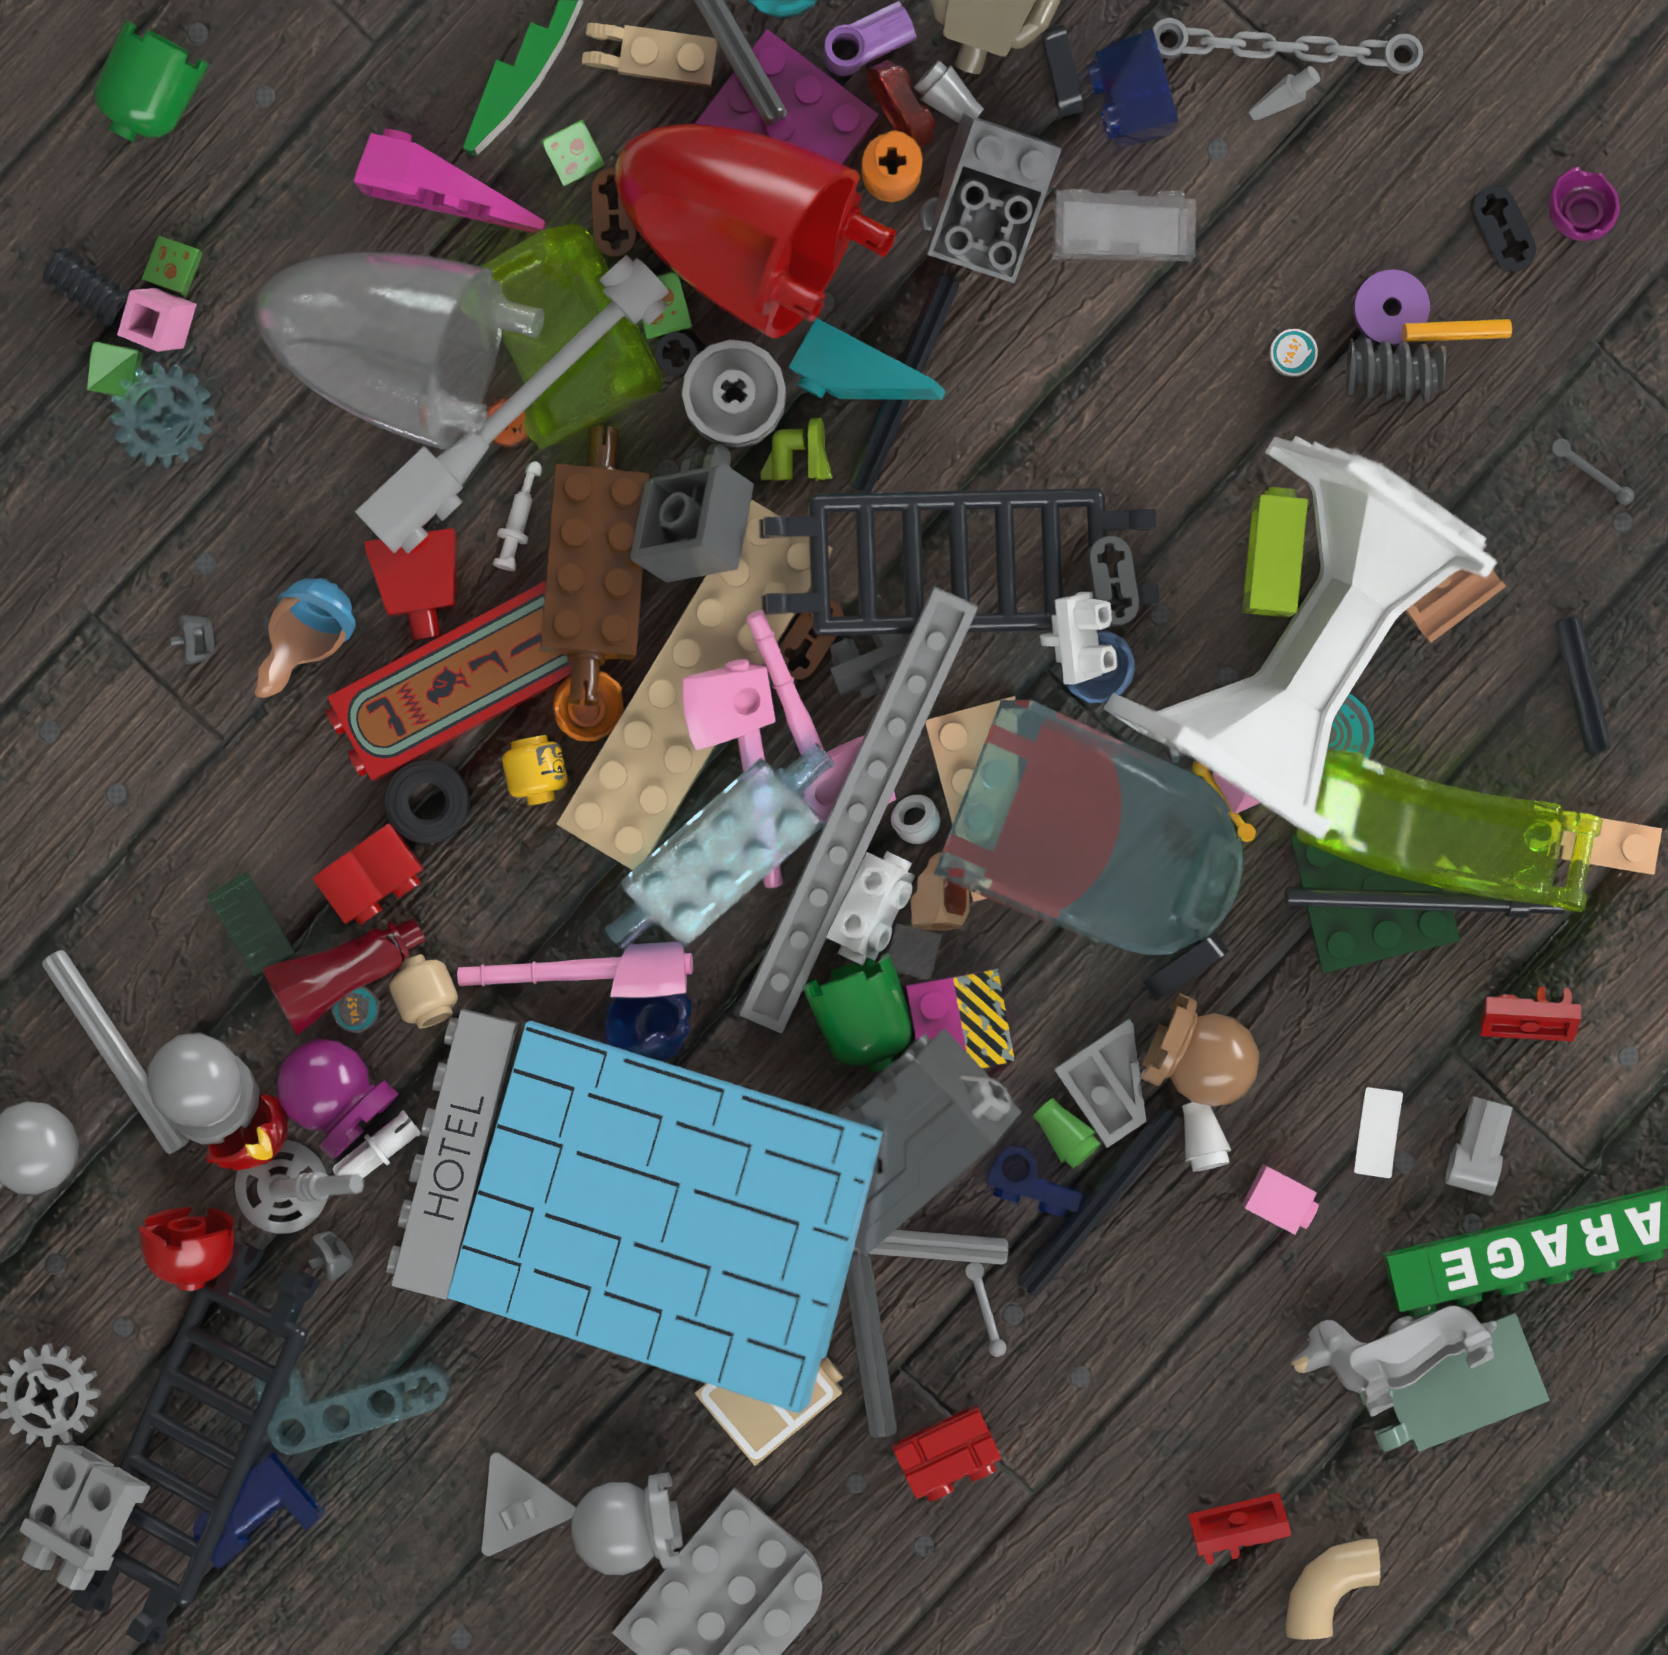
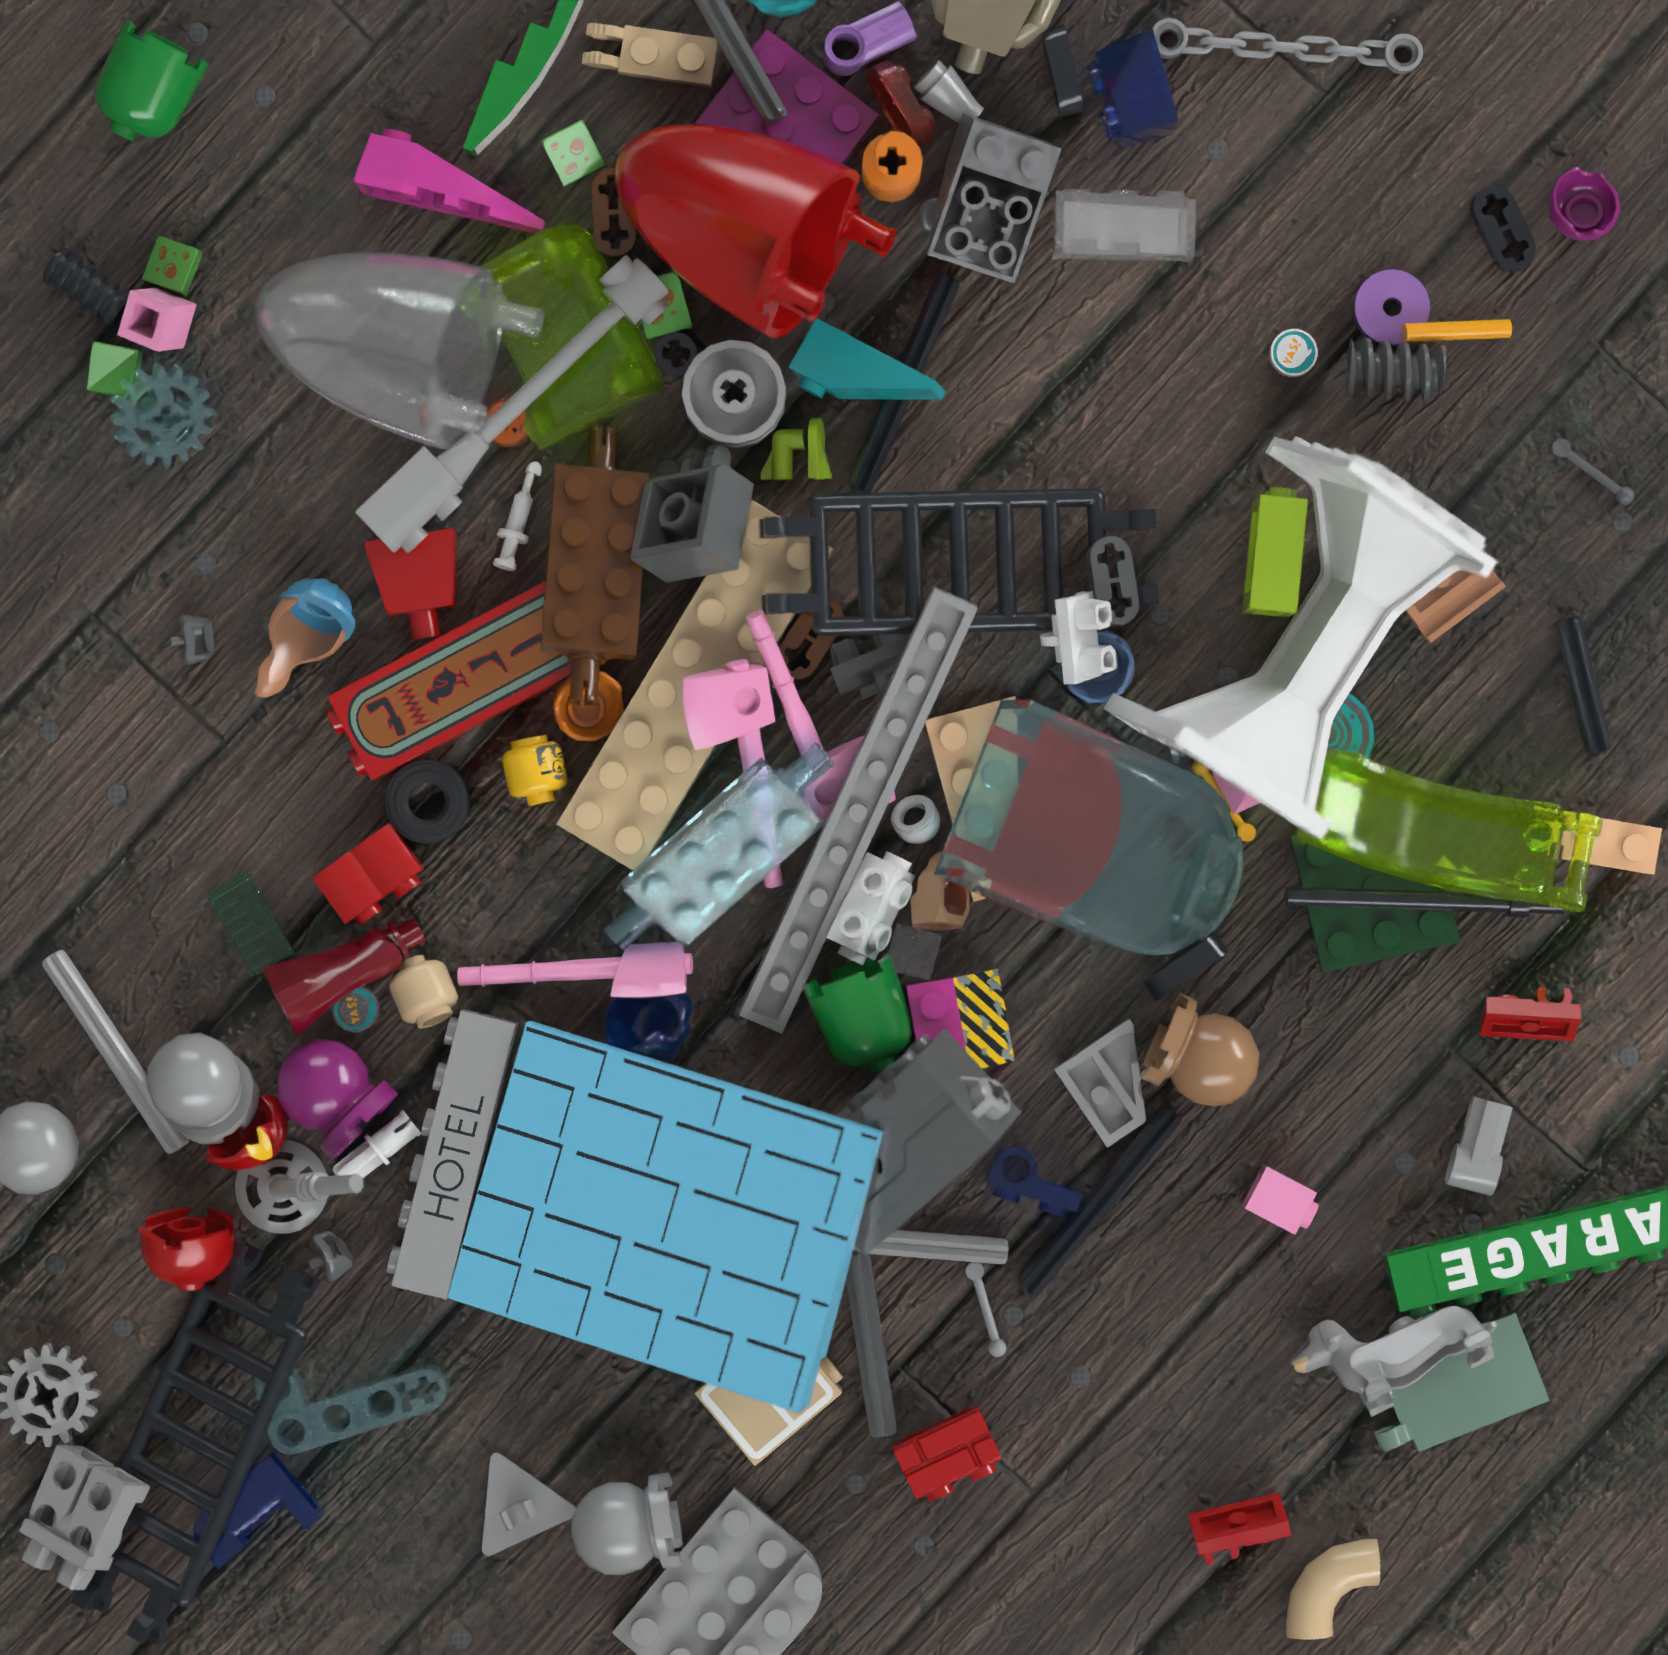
(1067, 1134): bright green cone -> none
(1204, 1138): white cone -> none
(1285, 93): light grey bar -> none
(1378, 1132): white sticker -> none

